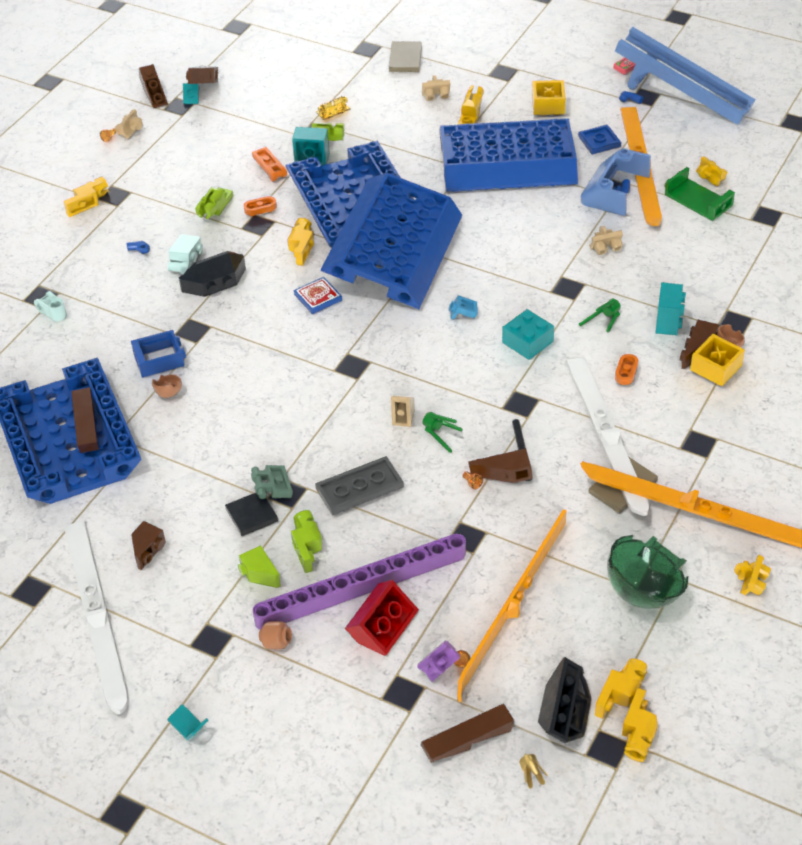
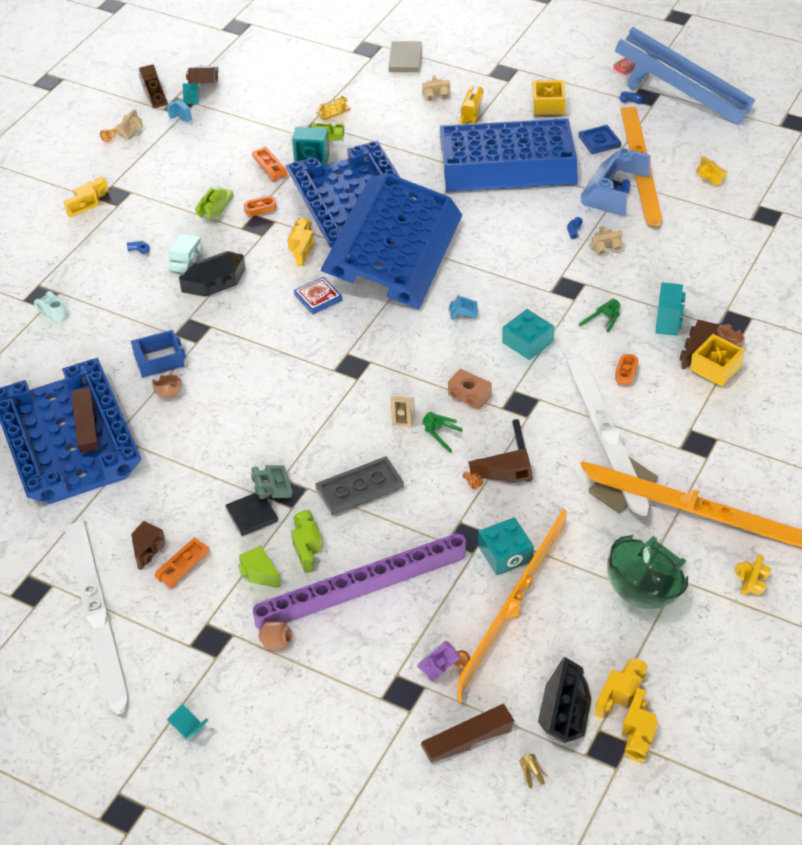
(179, 109): none -> dark azure bracket
(182, 562): none -> orange plate
(382, 618): red slope -> none
(469, 389): none -> nougat brick
(505, 546): none -> teal brick
(573, 226): none -> blue arm
(697, 197): green panel -> none

